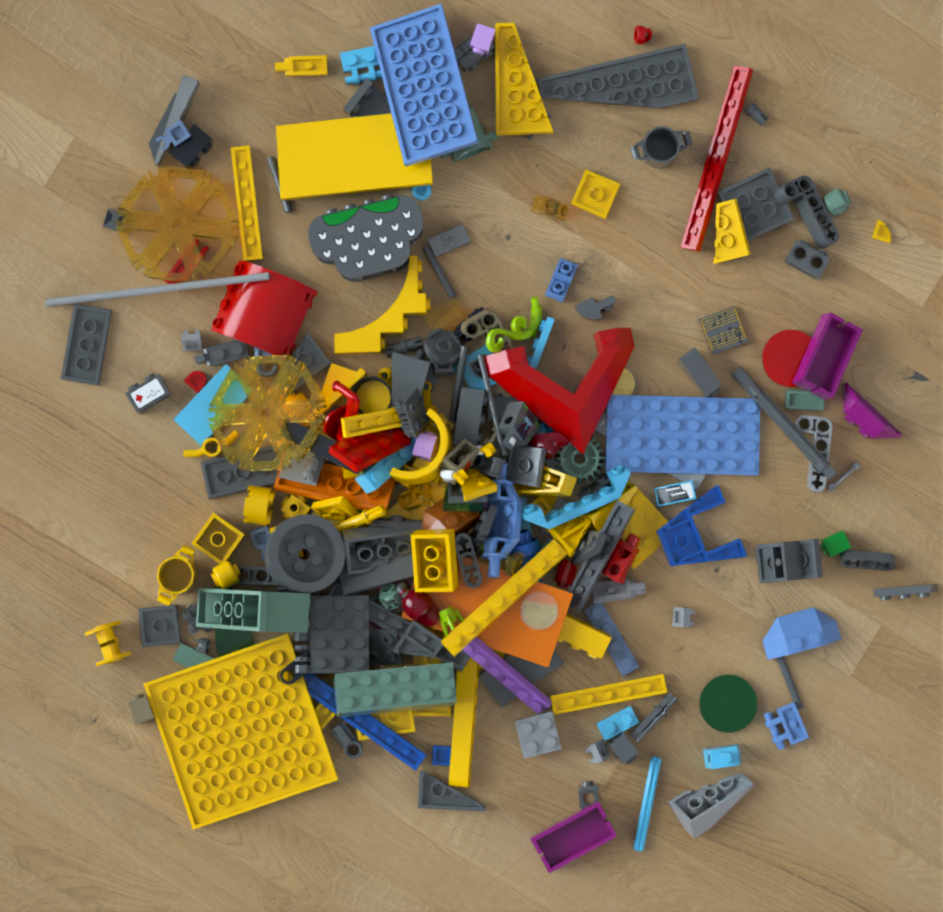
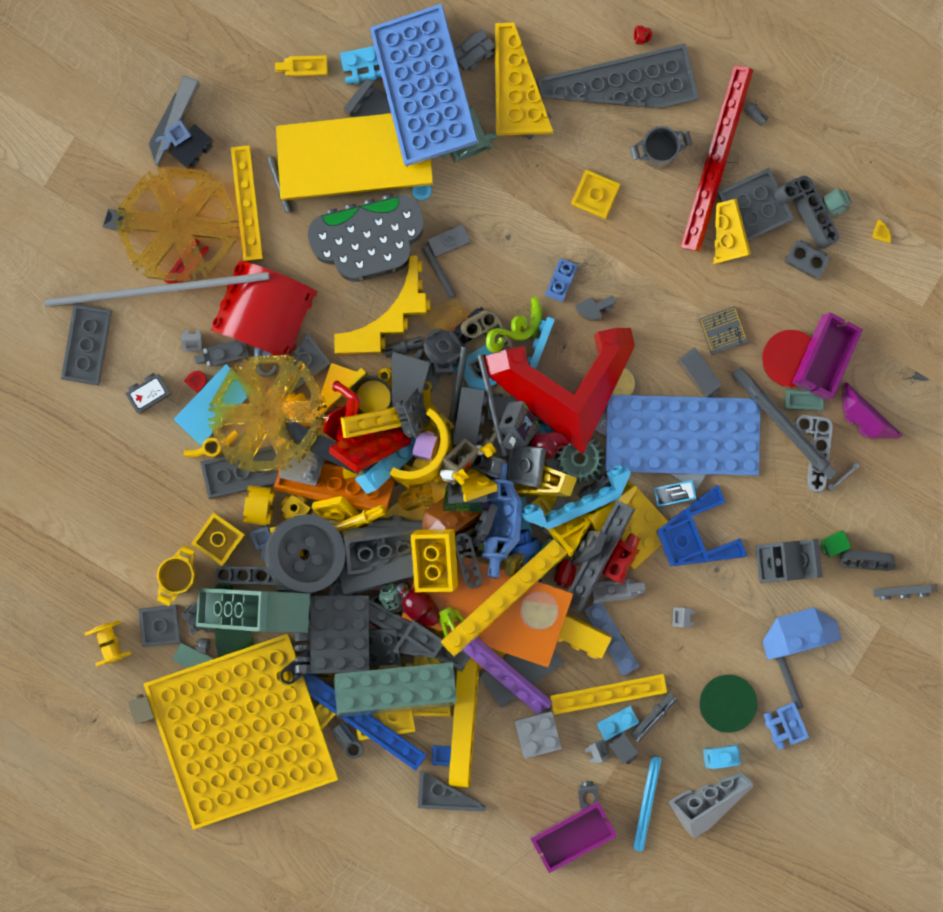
(225, 575): yellow head -> none
(482, 39): lavender brick -> none
(549, 207): clear yellow leg -> none

